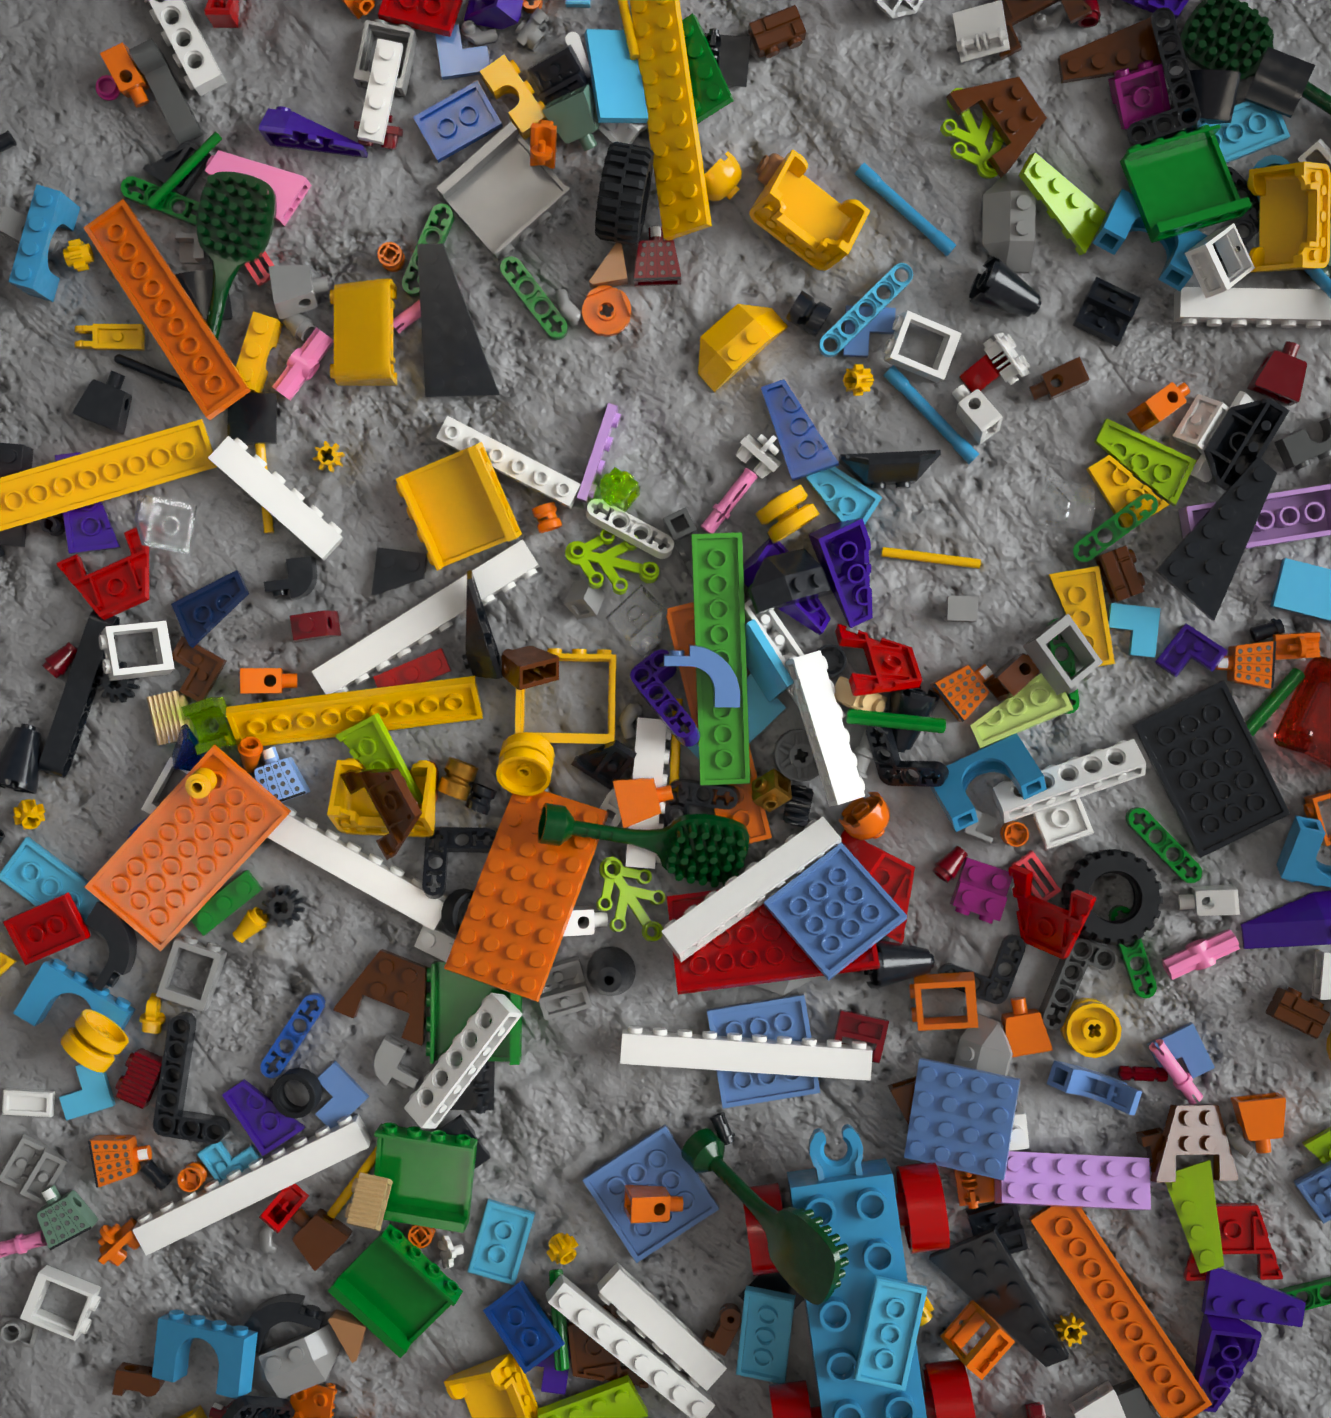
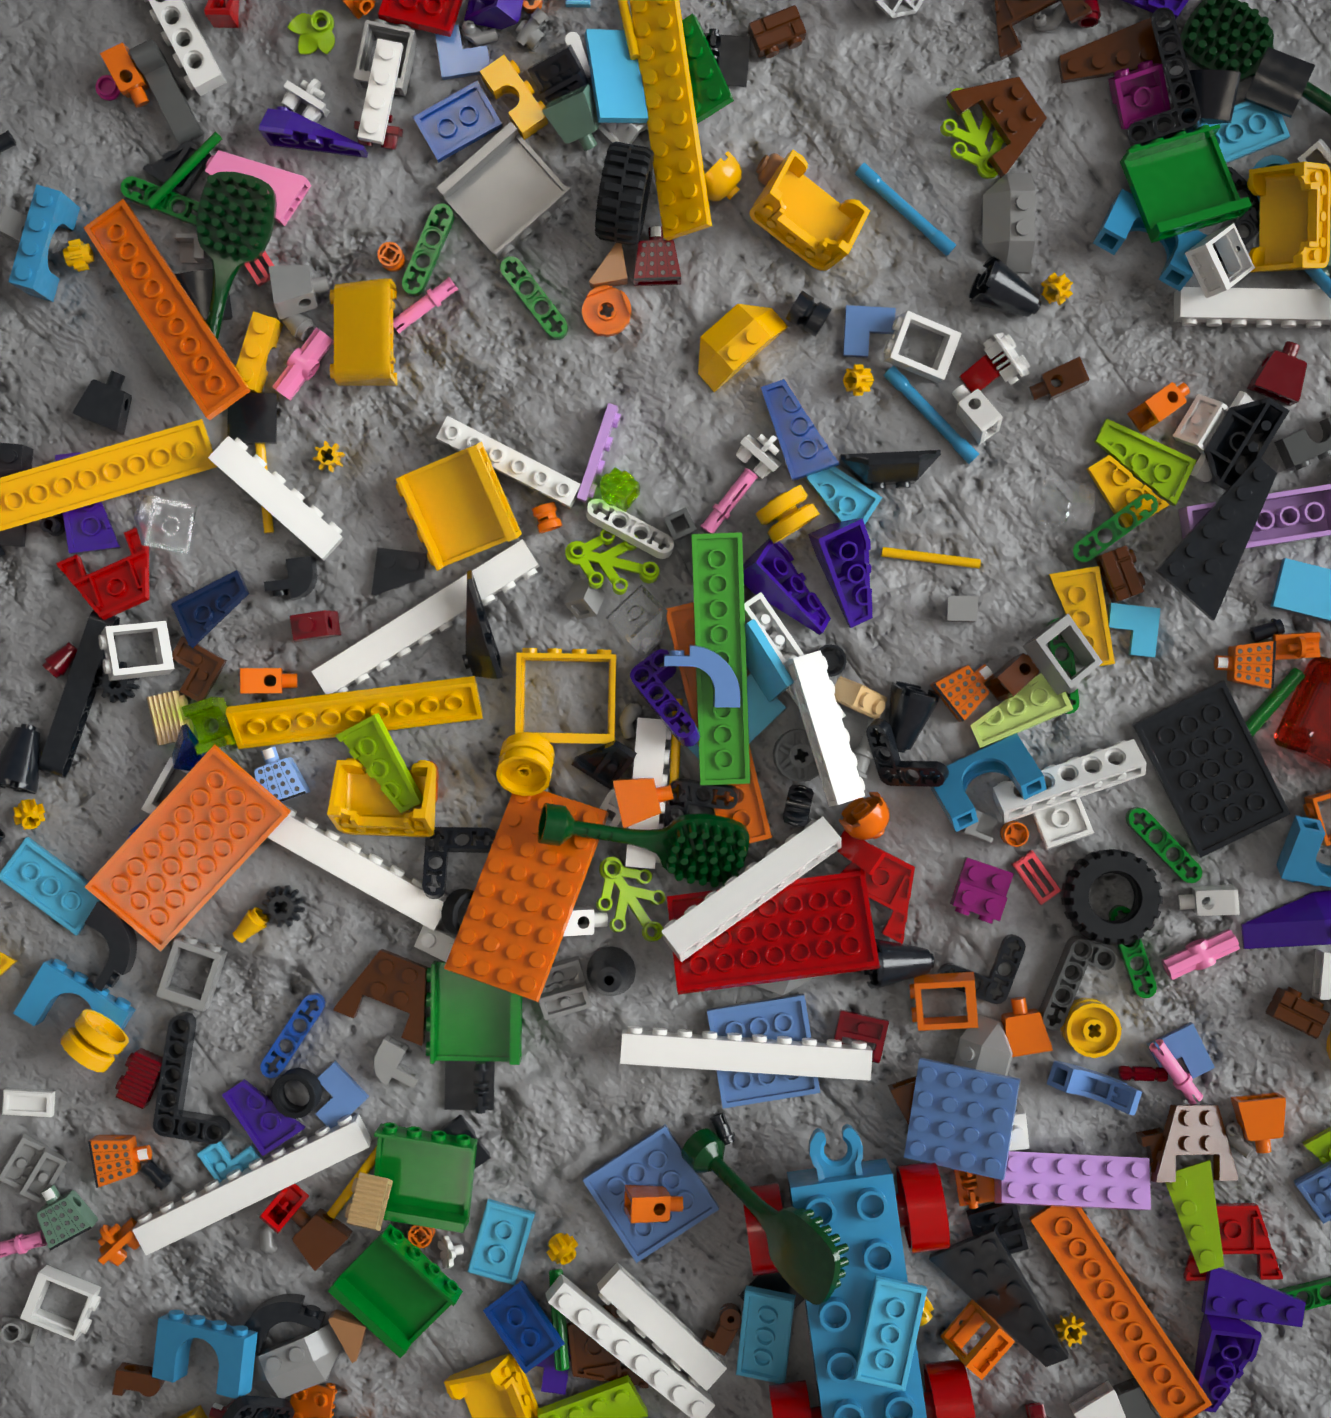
(47, 928): red plate -> none
(93, 1096): medium azure tile -> none
(112, 337): yellow hinge -> none
(150, 371): black piece -> none
(153, 1017): yellow piece -> none
(188, 1180): orange wheel -> none
(201, 783): yellow brick -> none
(226, 902): green plate -> none
(250, 753): orange cone -> none
(296, 95): none -> white hips
(311, 34): none -> lime plate
(392, 800): reddish brown wing -> none
(415, 671): red plate -> none
(445, 1093): white brick -> none
(450, 342): black wing -> none
(457, 779): pearl gold wheel -> none
(480, 804): black wheel -> none
(529, 667): reddish brown torso -> none
(543, 144): orange hips -> none
(567, 308): light grey arm -> none
(771, 790): pearl gold brick -> none
(788, 581): black wedge -> none
(835, 911): medium blue plate -> none
(874, 301): medium azure beam -> none
(890, 664): red wing -> none
(896, 721): green axle -> none
(950, 864): dark red cone -> none
(981, 31): white hinge -> none
(1044, 923): red wing -> none
(1057, 288): none -> yellow gear
(1064, 202): lime wing -> none
(1106, 311): black slope -> none
(1187, 645): dark purple tile -> none

